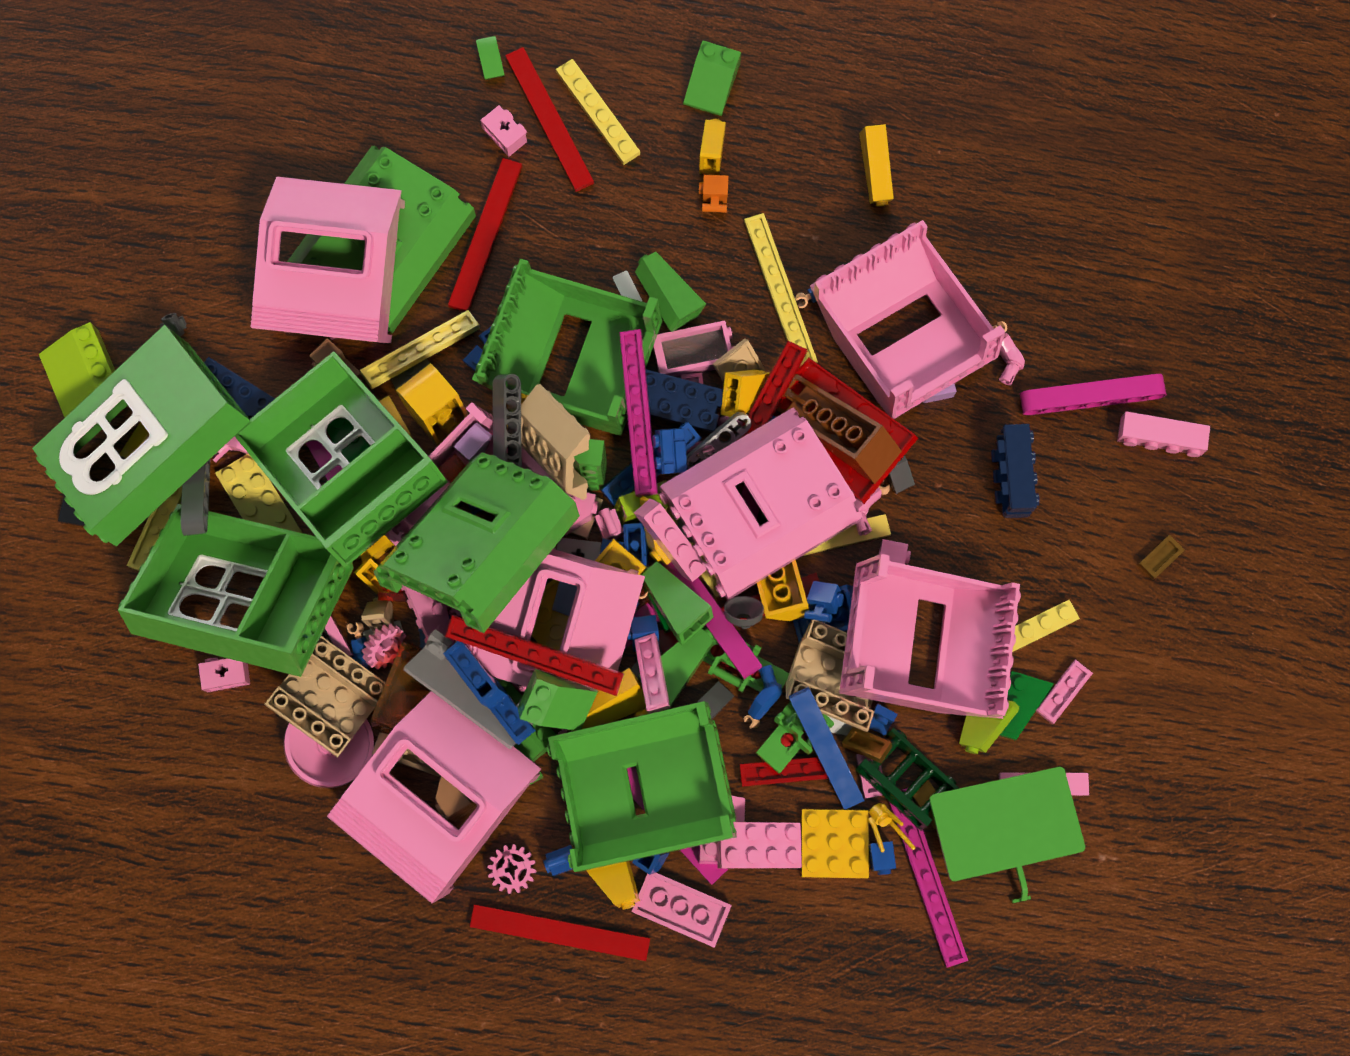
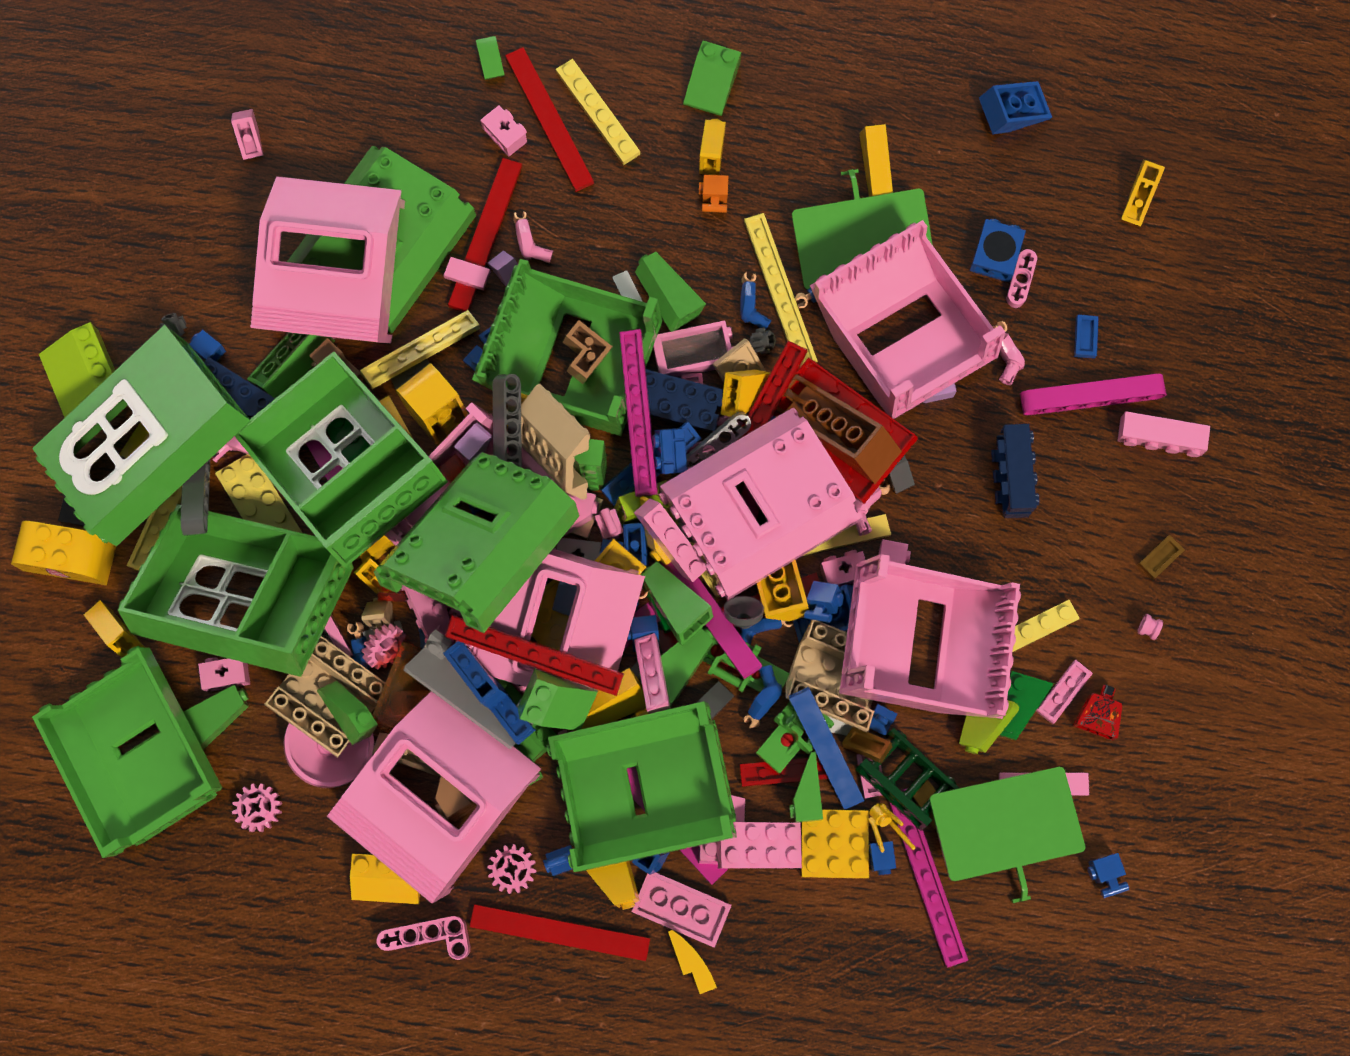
(63, 553): none -> yellow brick
(111, 629): none -> yellow slope
(145, 789): none -> bright green panel
(207, 346): none -> blue brick
(216, 713): none -> bright green slope
(247, 133): none -> bright pink slope
(251, 813): none -> bright pink gear
(286, 363): none -> bright green slope
(348, 712): none -> bright green slope
(376, 882): none -> yellow slope
(422, 936): none -> bright pink beam
(467, 273): none -> bright pink tile
(503, 266): none -> lavender slope
(526, 242): none -> bright pink arm
(590, 351): none -> medium nougat brick
(692, 962): none -> yellow slope
(748, 304): none -> blue arm
(763, 340): none -> dark grey gear
(763, 625): none -> blue arm
(807, 798): none -> bright green slope
(831, 568): none -> bright pink brick
(841, 230): none -> bright green piece
(997, 250): none -> blue brick
(1014, 106): none -> blue slope
(1014, 284): none -> bright pink beam
(1086, 336): none -> blue tile
(1100, 714): none -> red torso
(1108, 869): none -> blue brick
(1142, 192): none -> yellow slope
(1150, 627): none -> bright pink wheel

